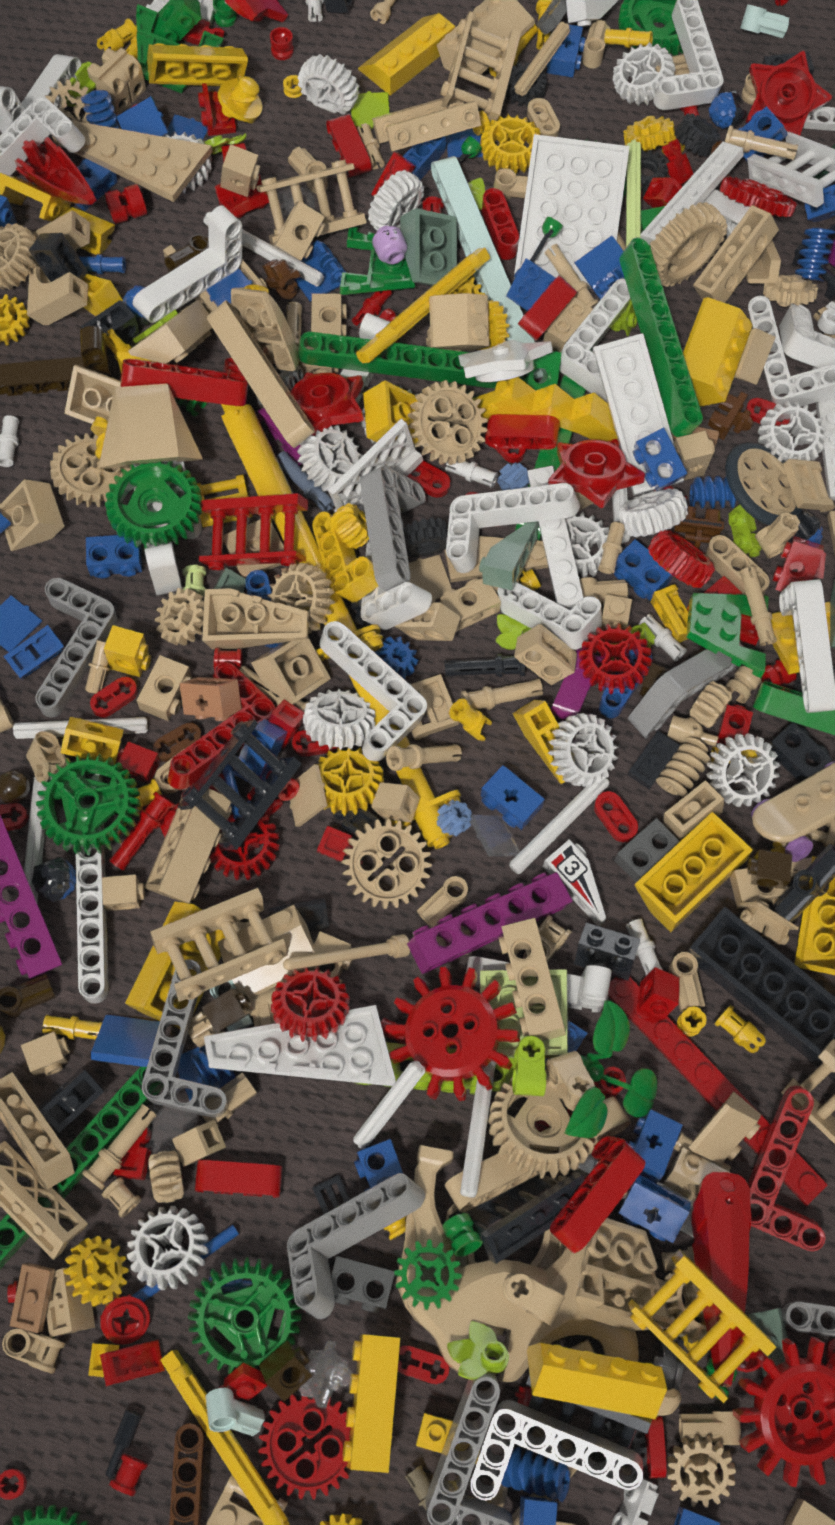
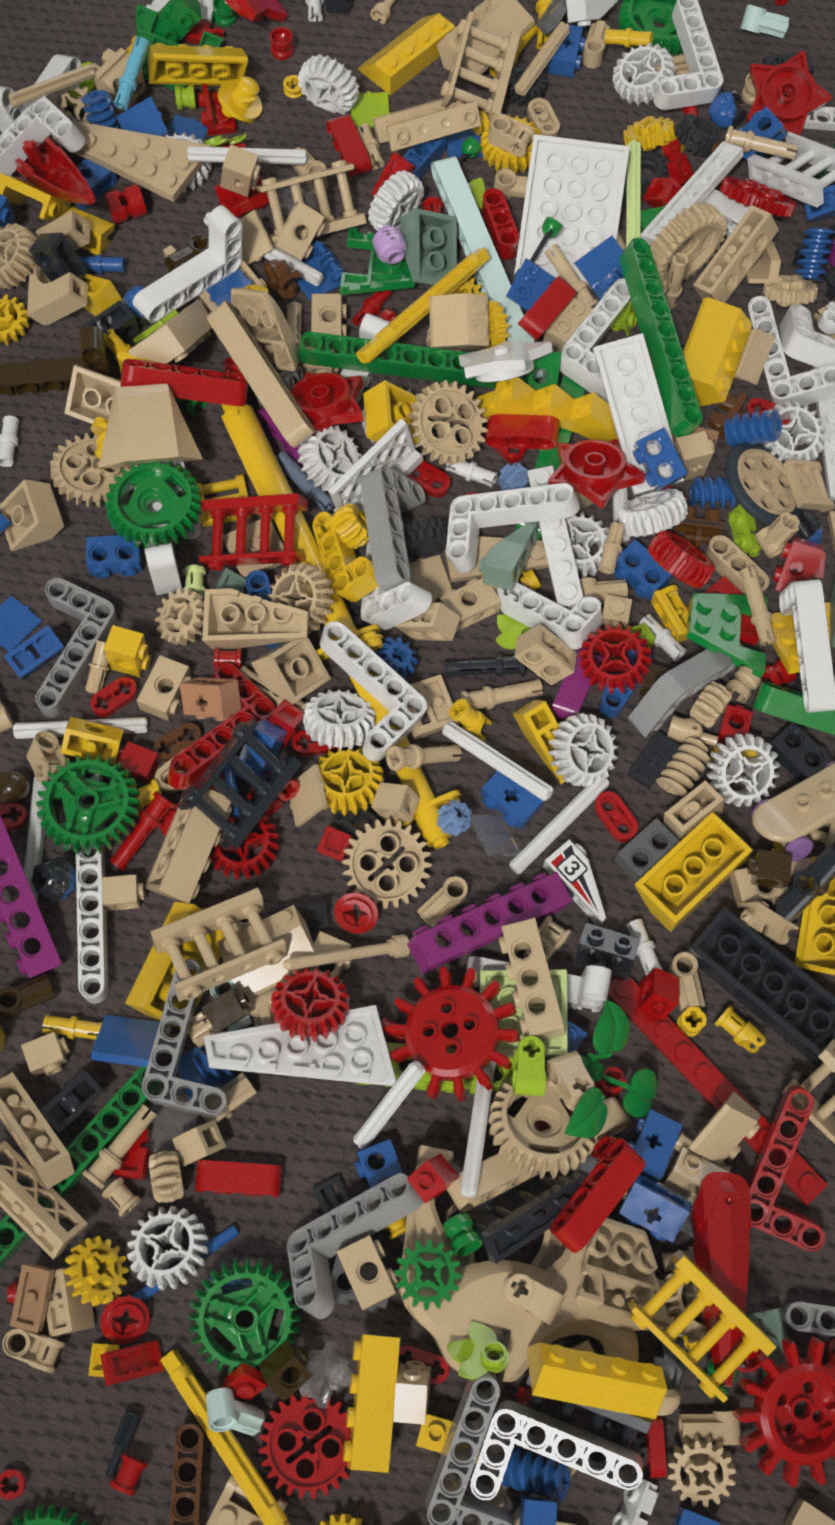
(51, 85): none -> tan axle
(117, 37): yellow piece -> none
(128, 82): none -> medium azure pin
(185, 97): none -> lime wheel
(254, 238): none -> tan piece
(265, 156): none -> white axle
(347, 918): none -> red gear
(352, 1260): none -> tan brick
(412, 1393): none -> tan brick
(420, 1484): dark tan pin -> none
(433, 1178): none -> red brick
(498, 761): none -> white axle
(508, 134): none -> tan piece
(673, 286): none -> tan pin
(753, 429): none -> blue piece

